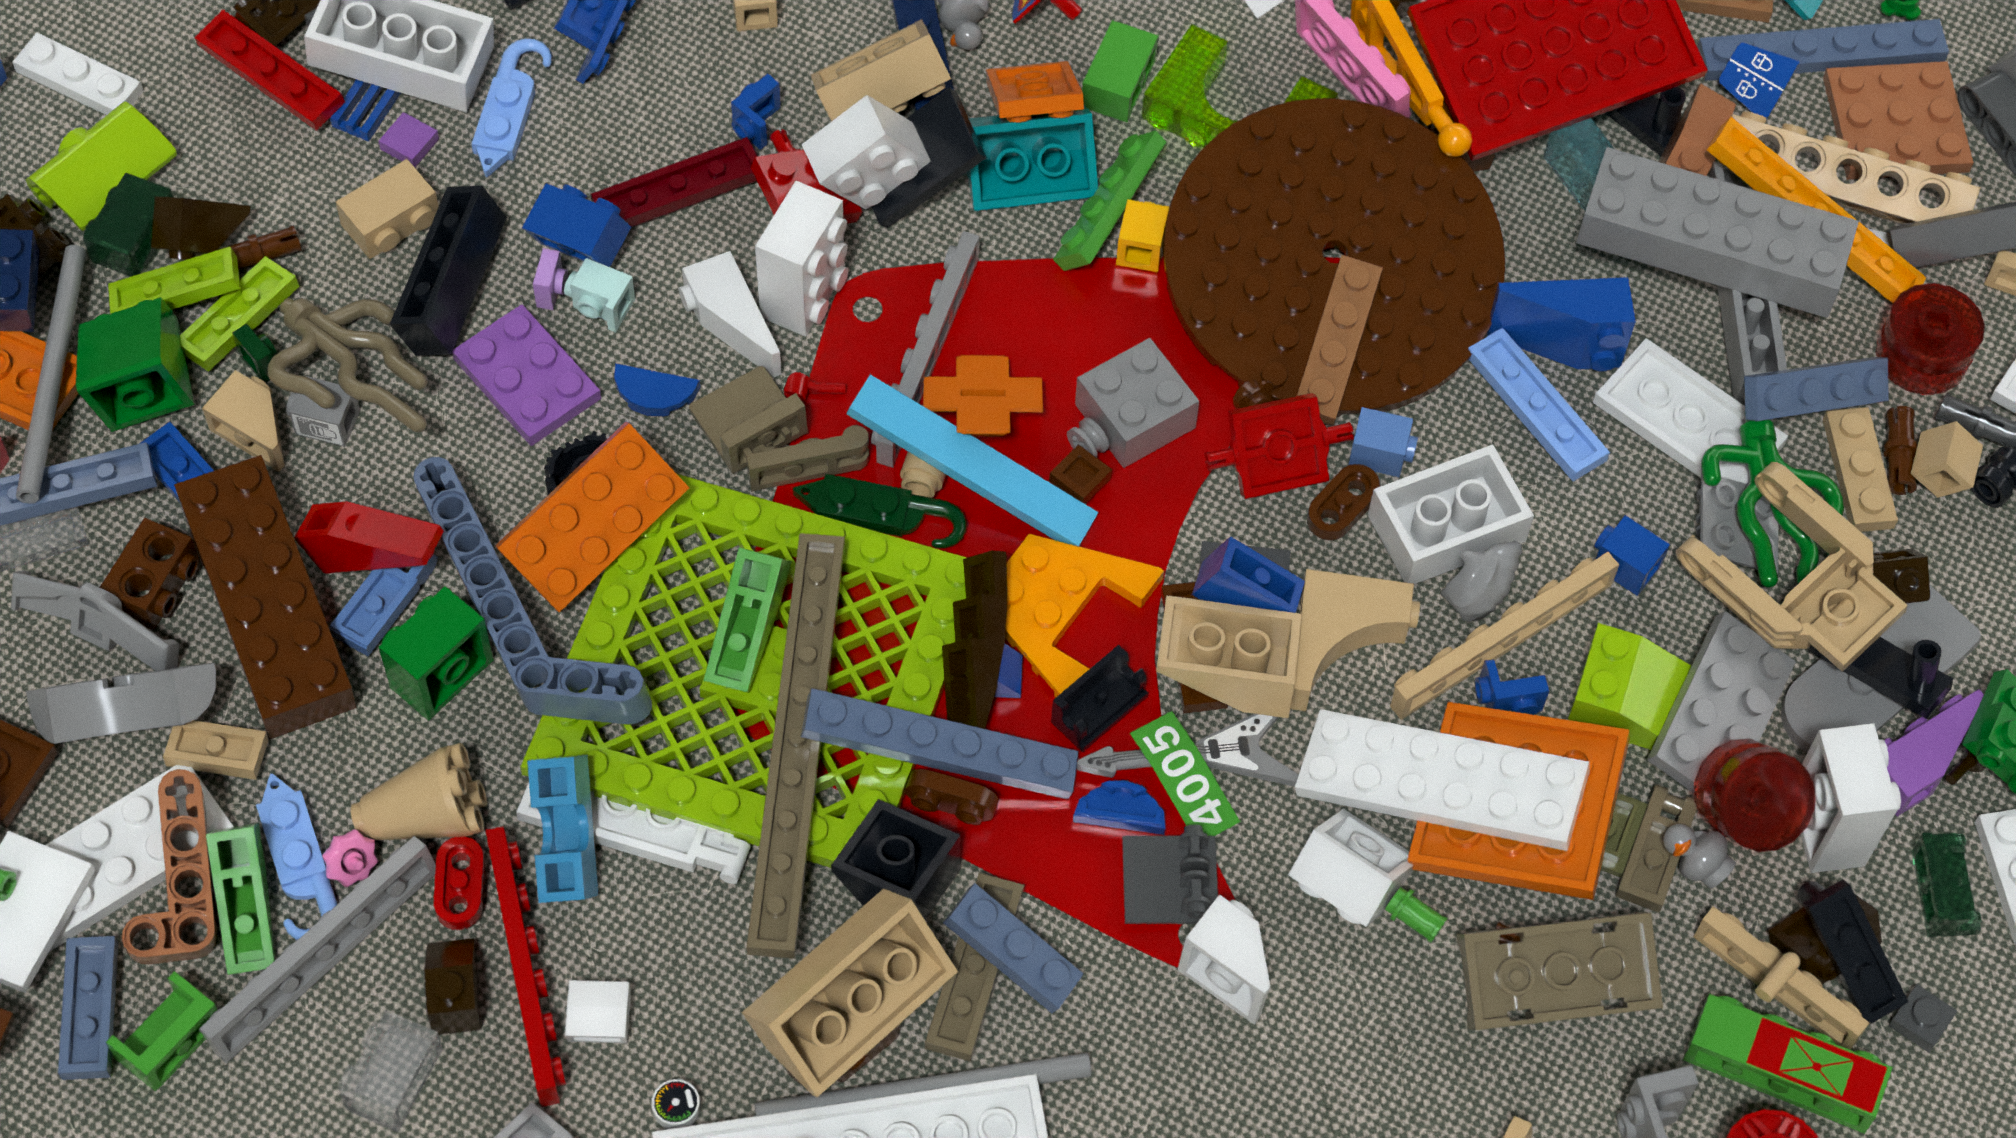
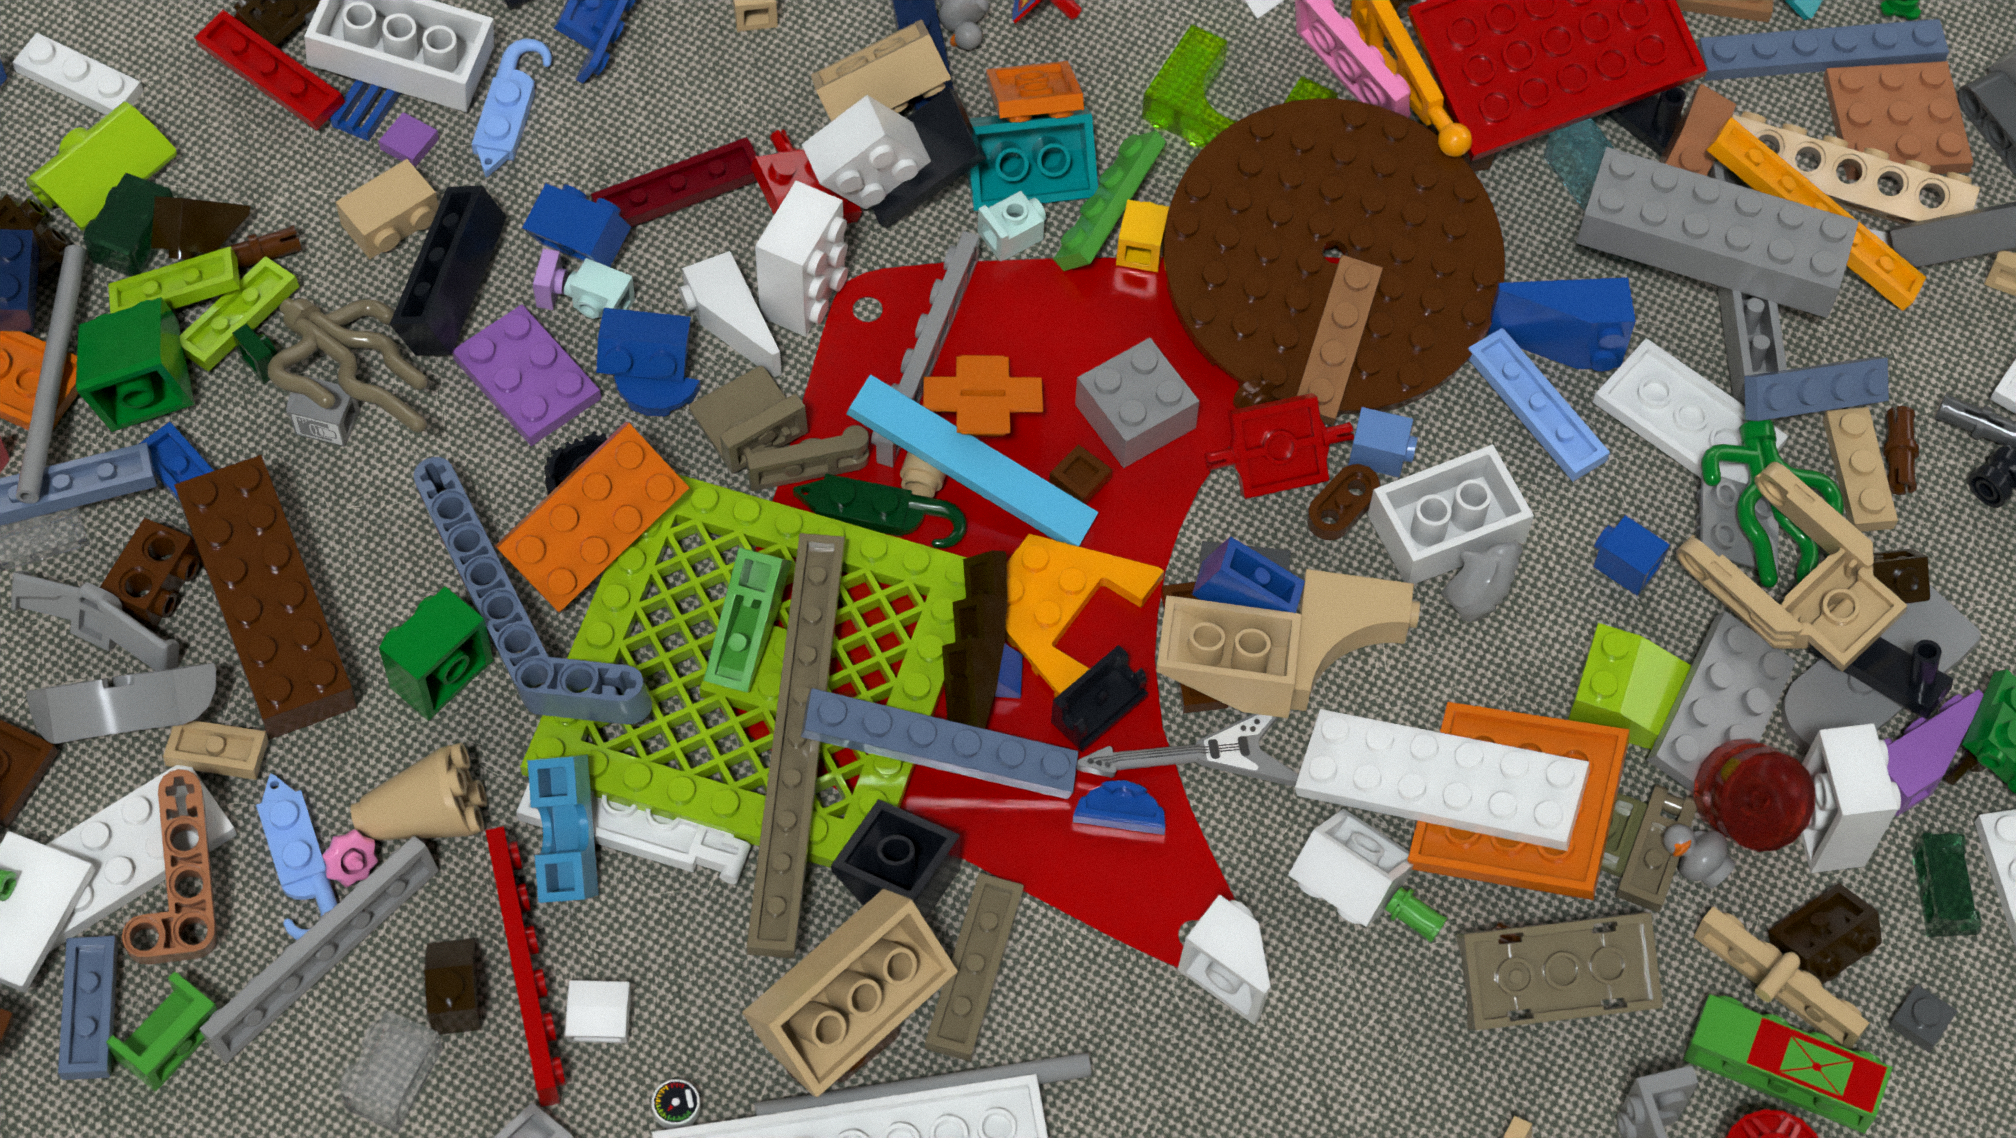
(241, 897): bright green slope -> none
(247, 418): tan slope -> none
(365, 538): red slope -> none
(378, 605): medium blue hinge -> none
(459, 886): red plate -> none
(643, 344): none -> blue brick
(752, 109): blue bracket -> none
(802, 385): red hand -> none
(941, 792): reddish brown plate -> none
(1011, 225): none -> light aqua brick
(1013, 948): sand blue plate -> none
(1089, 436): light grey bush -> none
(1119, 71): bright green panel -> none
(1169, 877): dark grey hinge -> none
(1185, 774): bright green sticker -> none
(1516, 626): tan plate -> none
(1517, 695): blue bracket -> none
(1757, 77): blue sticker -> none
(1853, 948): black piece -> none
(1930, 338): clear red wheel -> none
(1947, 459): tan brick -> none

